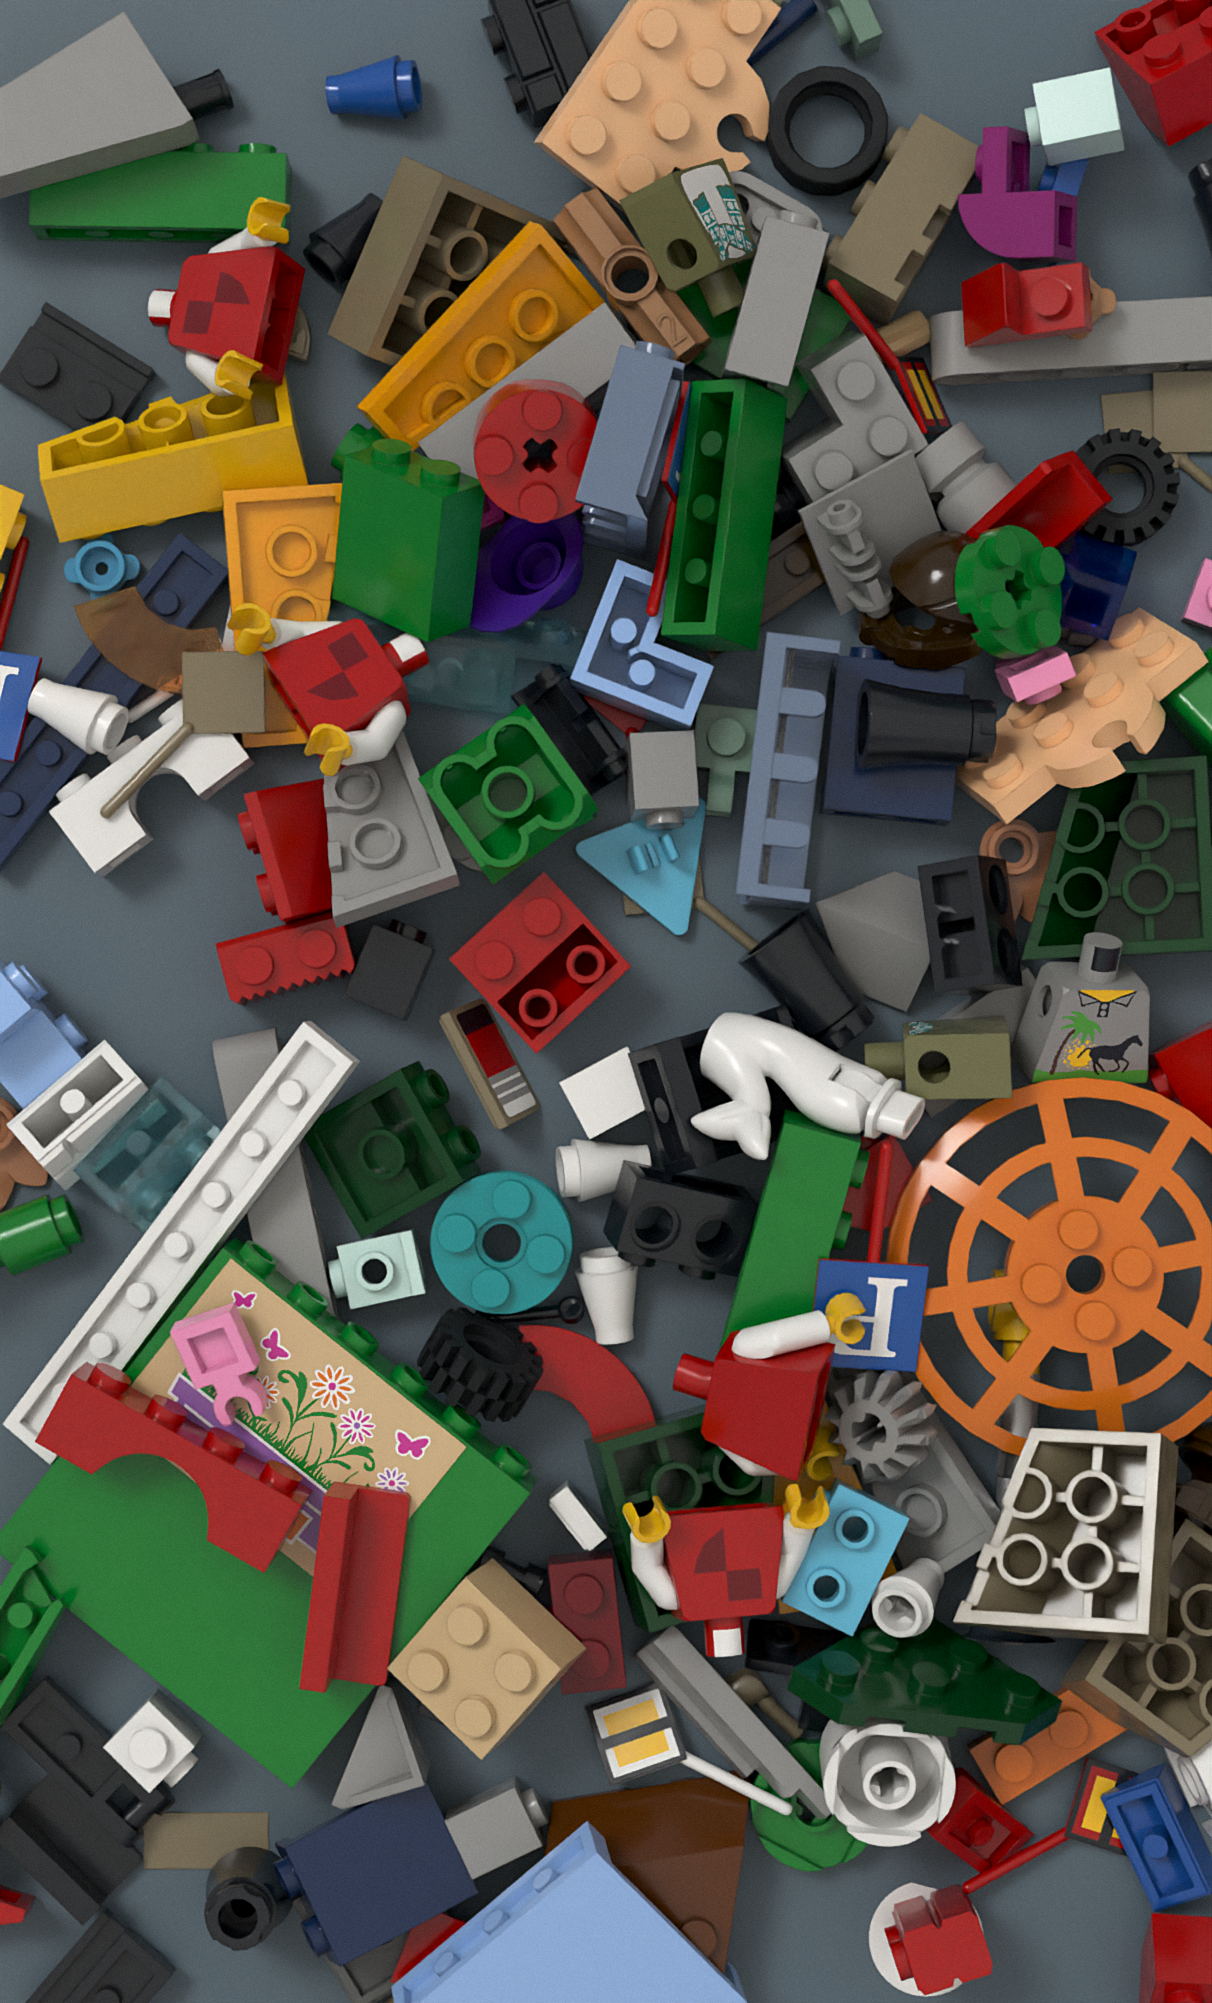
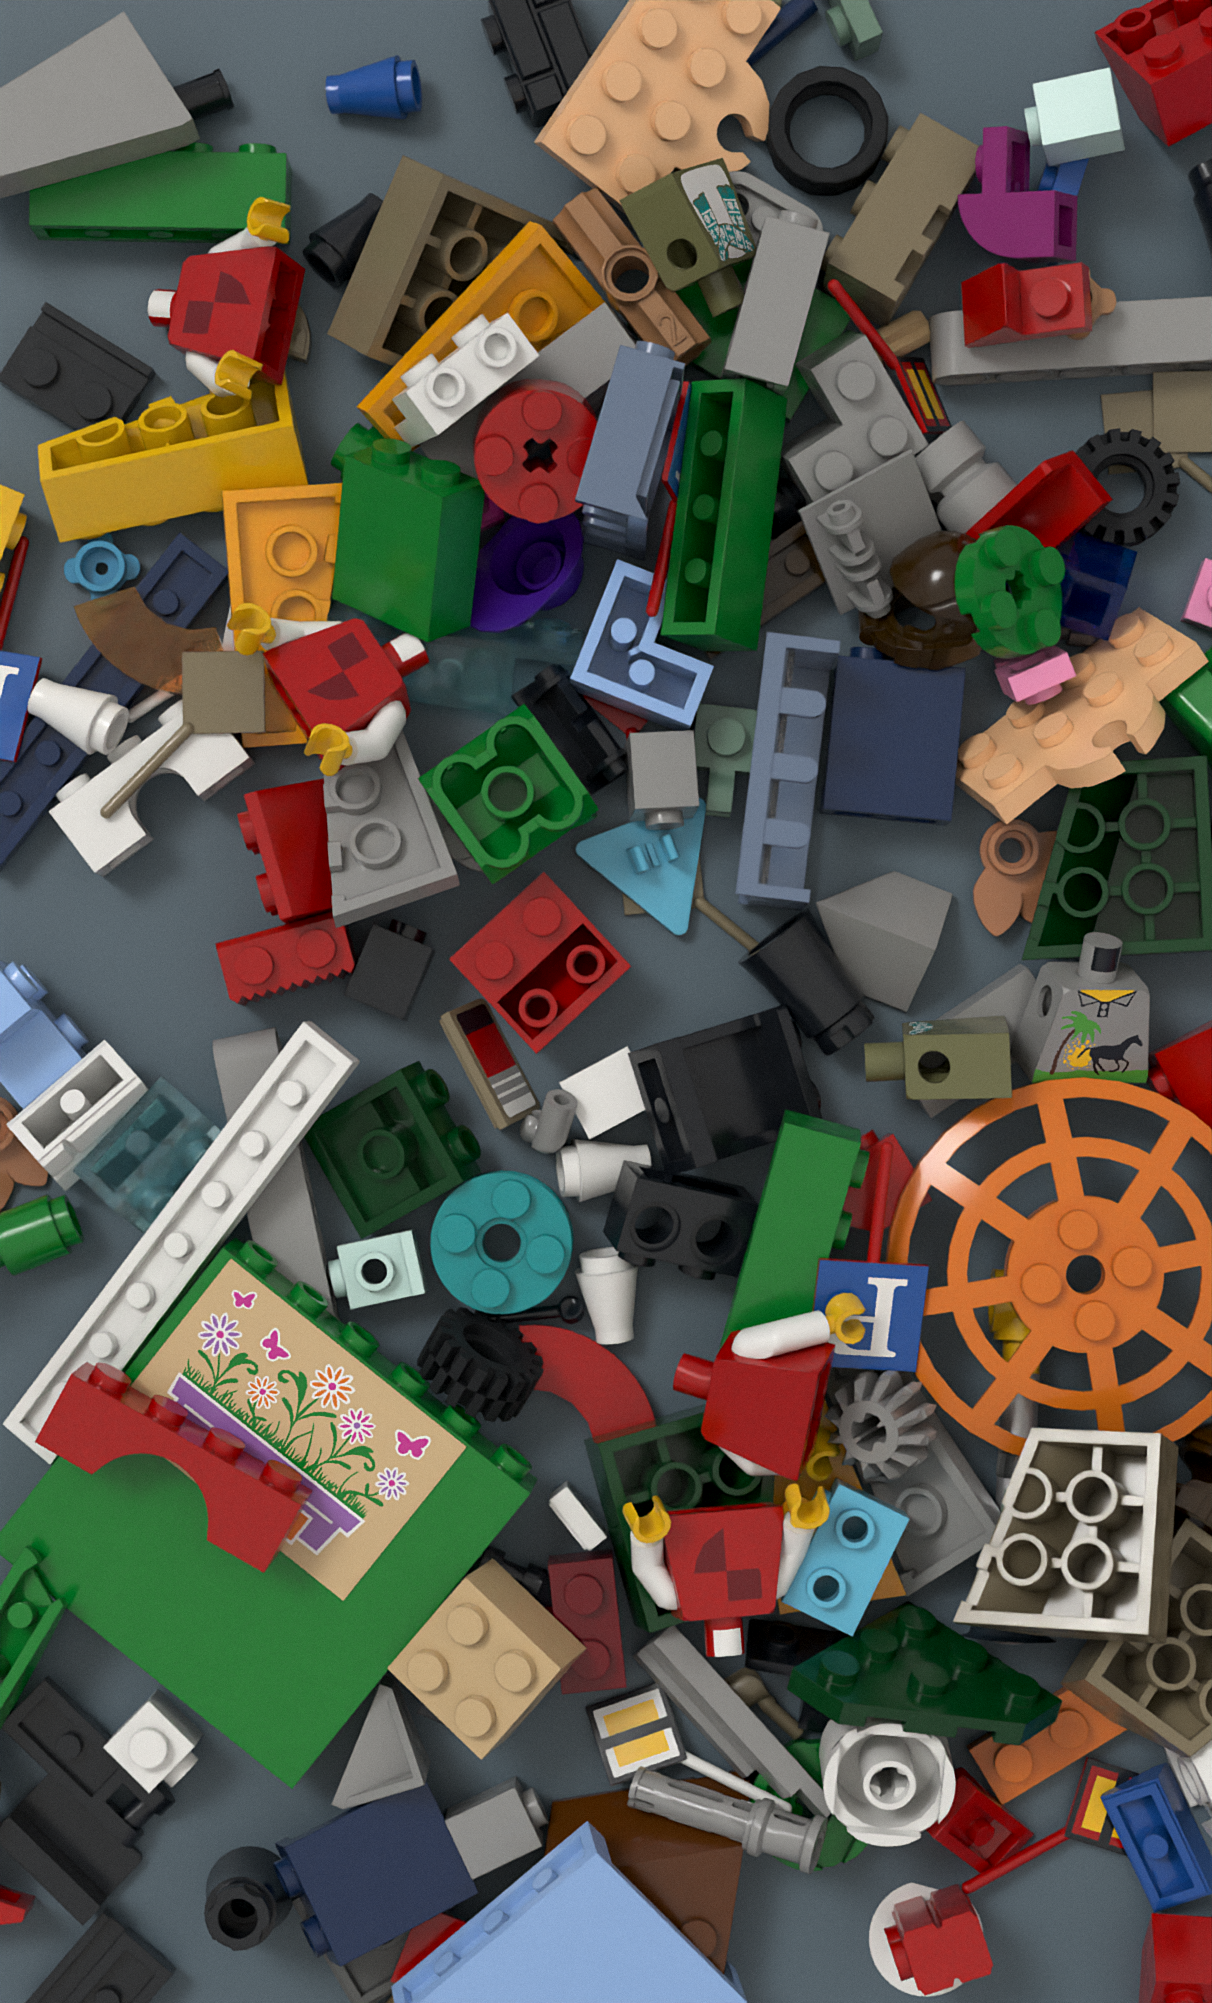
(200, 1838): dark tan sticker -> none
(221, 1353): bright pink plate -> none
(355, 1586): red panel -> none
(450, 388): none -> white plate
(551, 1126): none -> light grey arm
(755, 1825): none -> light grey pin
(815, 1078): white piece -> none
(907, 1600): white cone -> none
(921, 727): black plant -> none
(970, 925): black brick -> none

